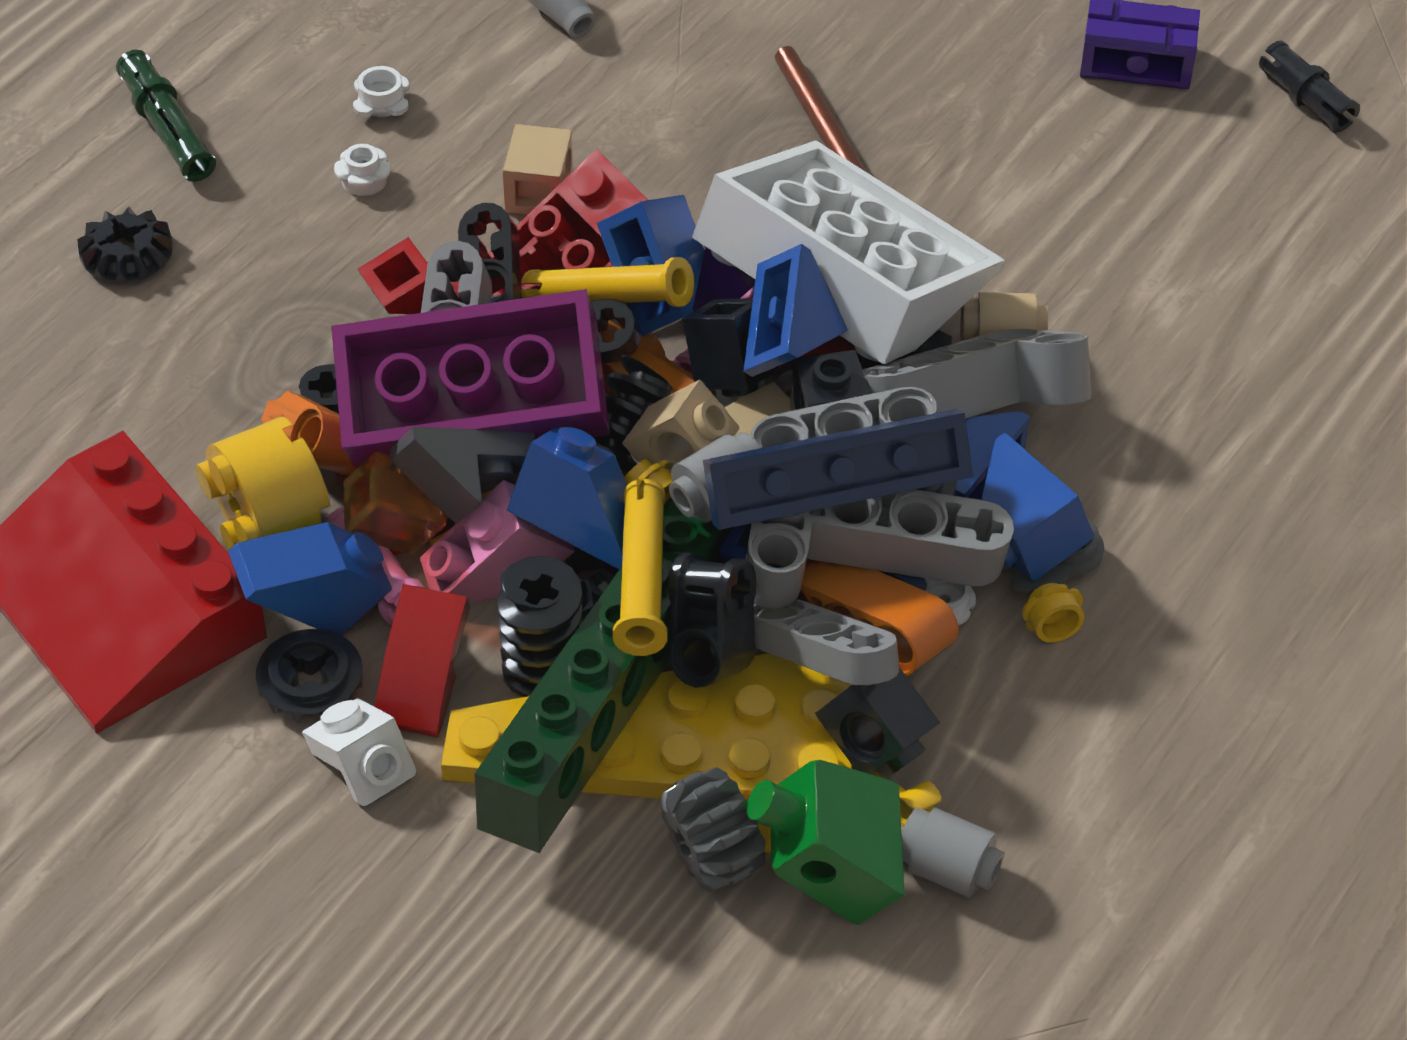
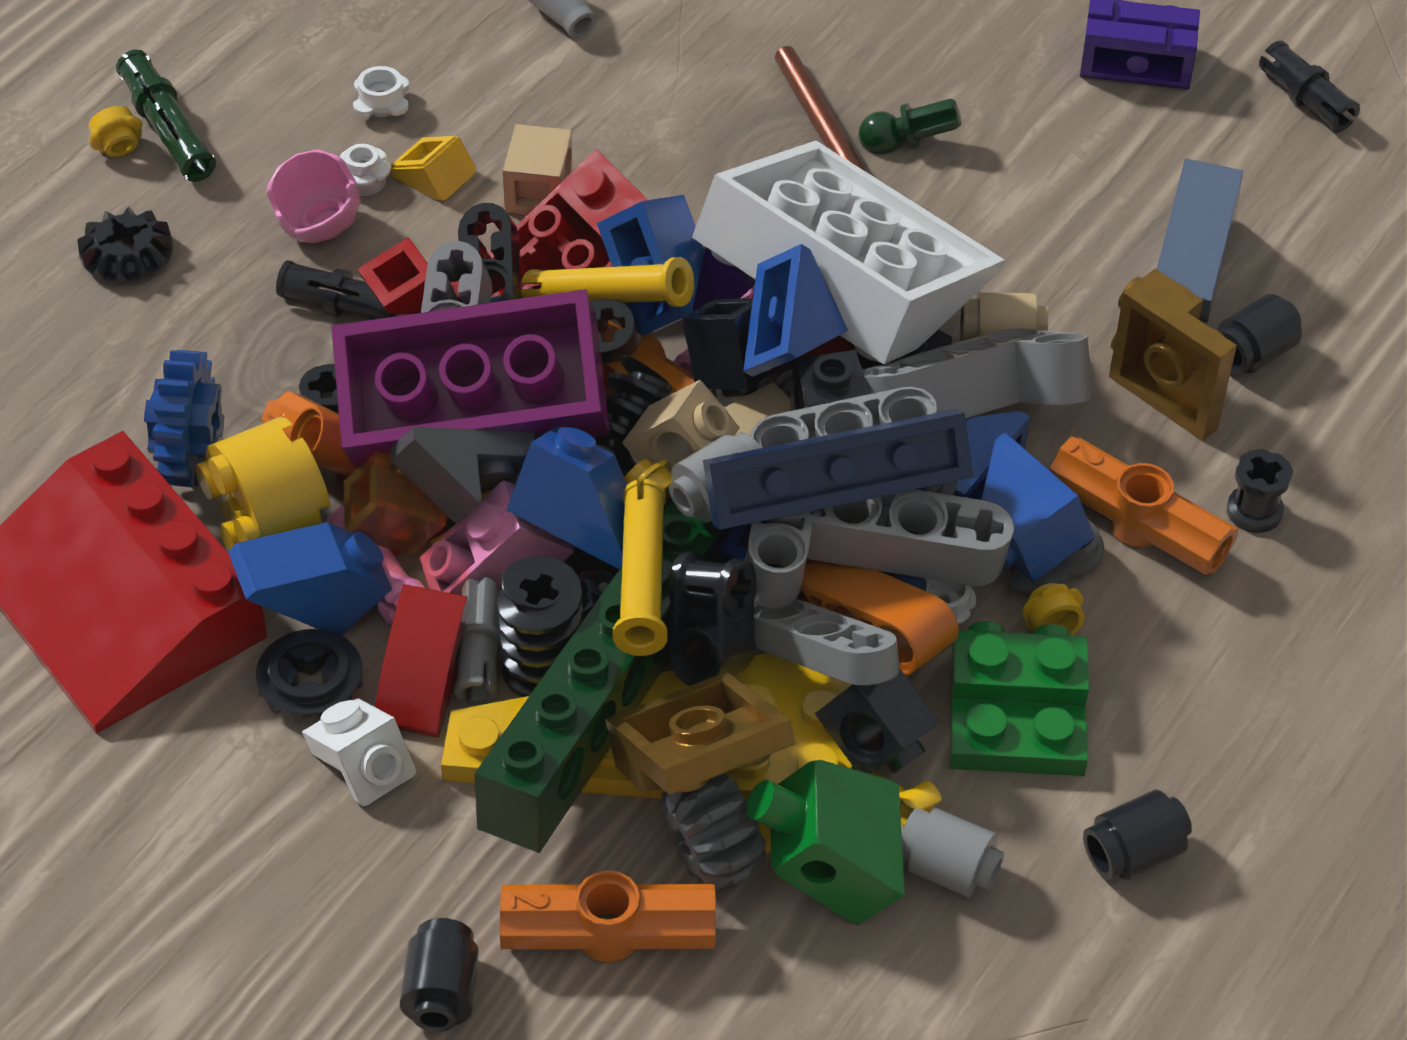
(115, 131): none -> yellow plate
(183, 416): none -> blue gear
(305, 282): none -> black pin
(314, 196): none -> bright pink hair
(435, 166): none -> yellow slope
(440, 975): none -> black brick
(479, 644): none -> light grey axle
(568, 916): none -> orange piece
(696, 735): none -> pearl gold plate
(884, 132): none -> dark green axle
(1019, 700): none -> green plate
(1137, 835): none -> black brick
(1144, 506): none -> orange piece
(1170, 354): none -> pearl gold plate
(1201, 228): none -> sand blue slope
(1261, 482): none -> black bush
(1262, 332): none -> black brick

